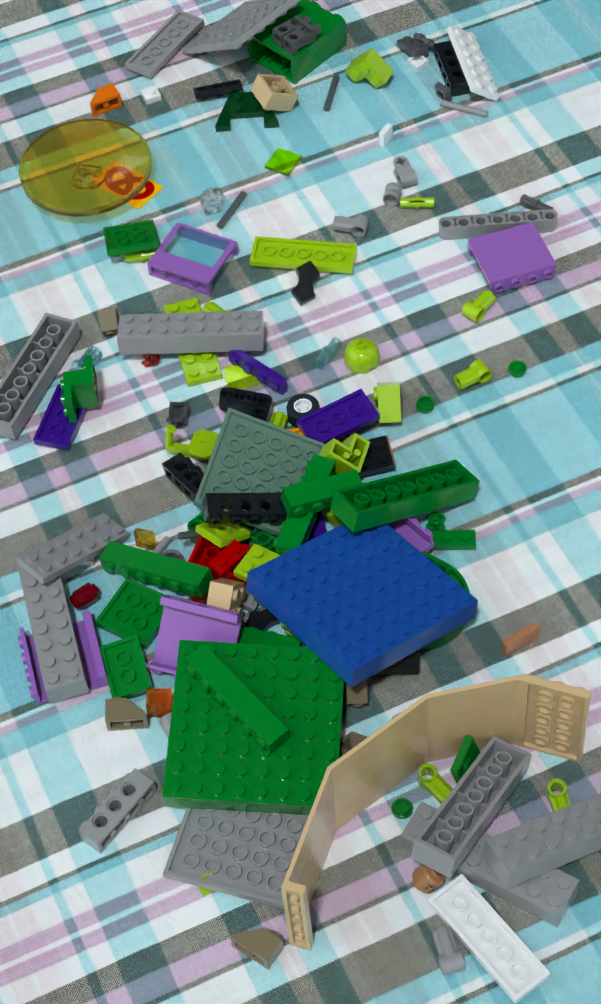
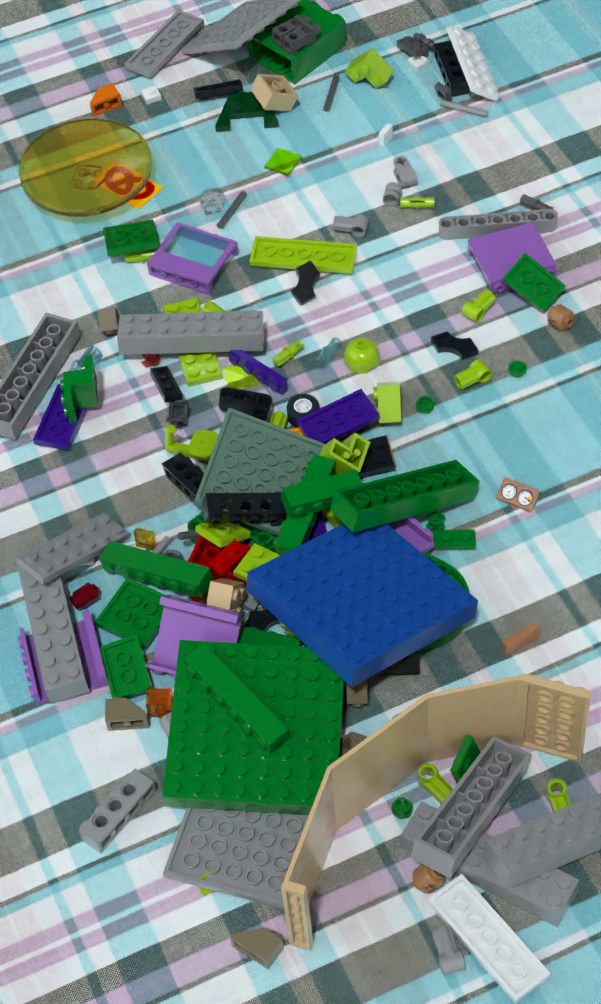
(166, 384): none -> black plate
(287, 353): none -> lime axle
(461, 347): none -> black tile
(518, 494): none -> slope
(533, 282): none -> green plate
(560, 317): none -> medium nougat head

